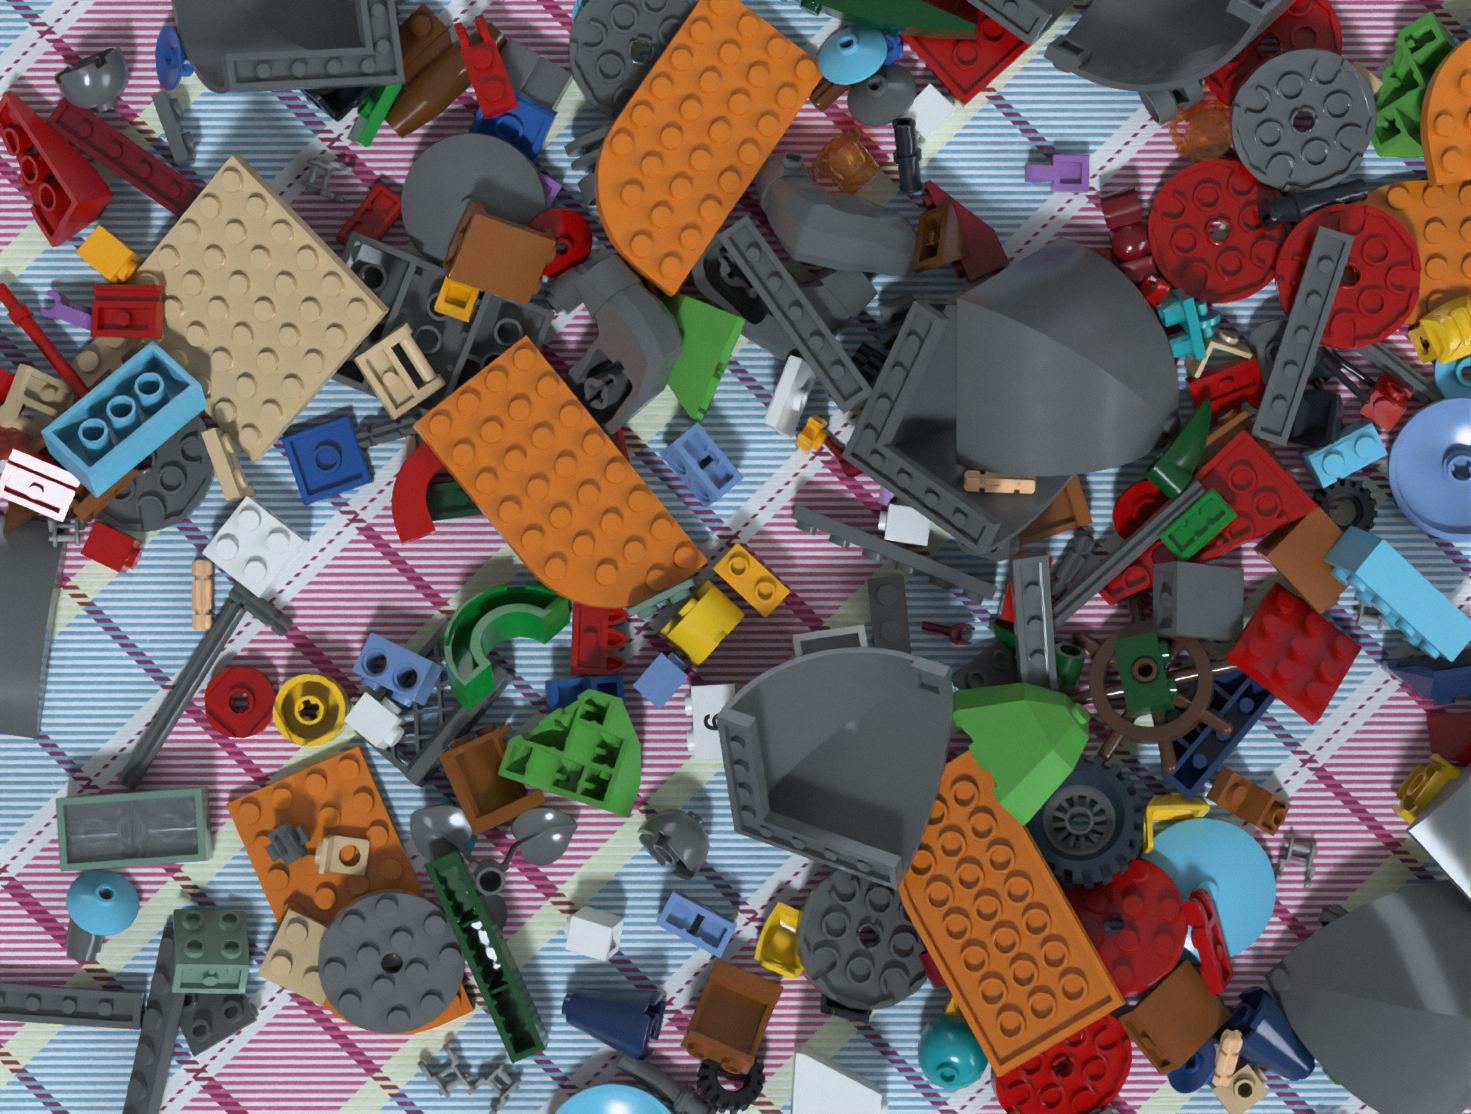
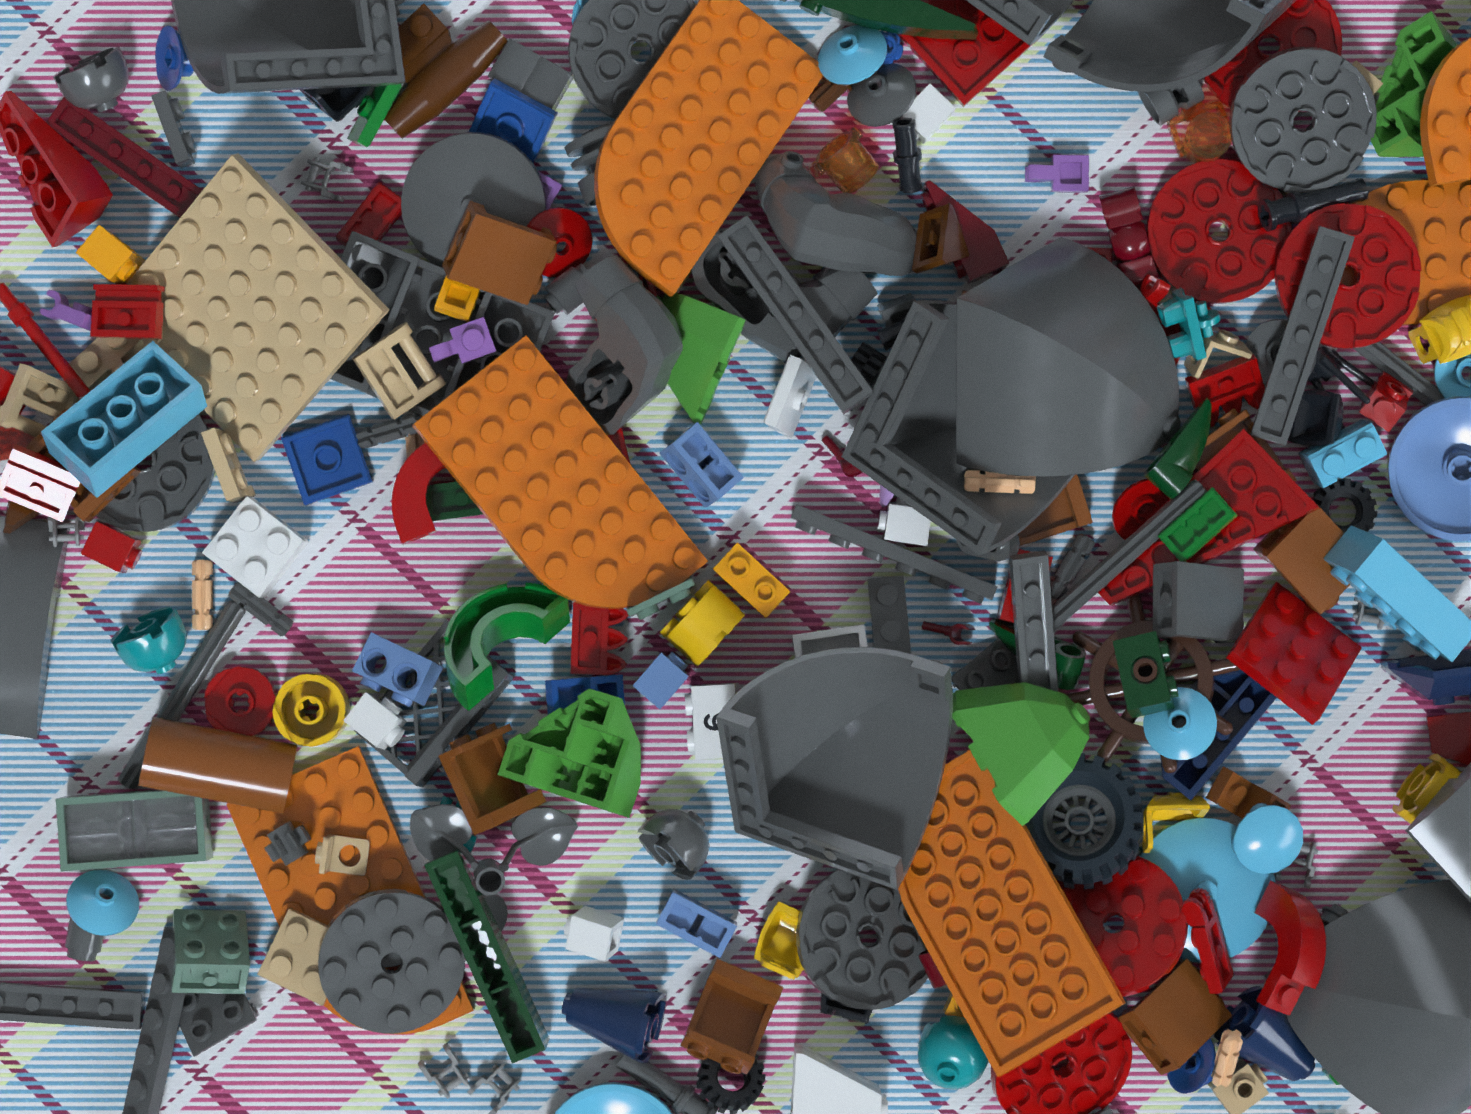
(153, 642): none -> teal cylinder
(217, 765): none -> dark orange brick
(469, 342): none -> medium lavender plate
(486, 71): red hinge -> none
(812, 435): light orange plate -> none
(1190, 739): none -> medium azure dish
(1267, 839): none -> medium azure dish
(1299, 946): none -> red arch

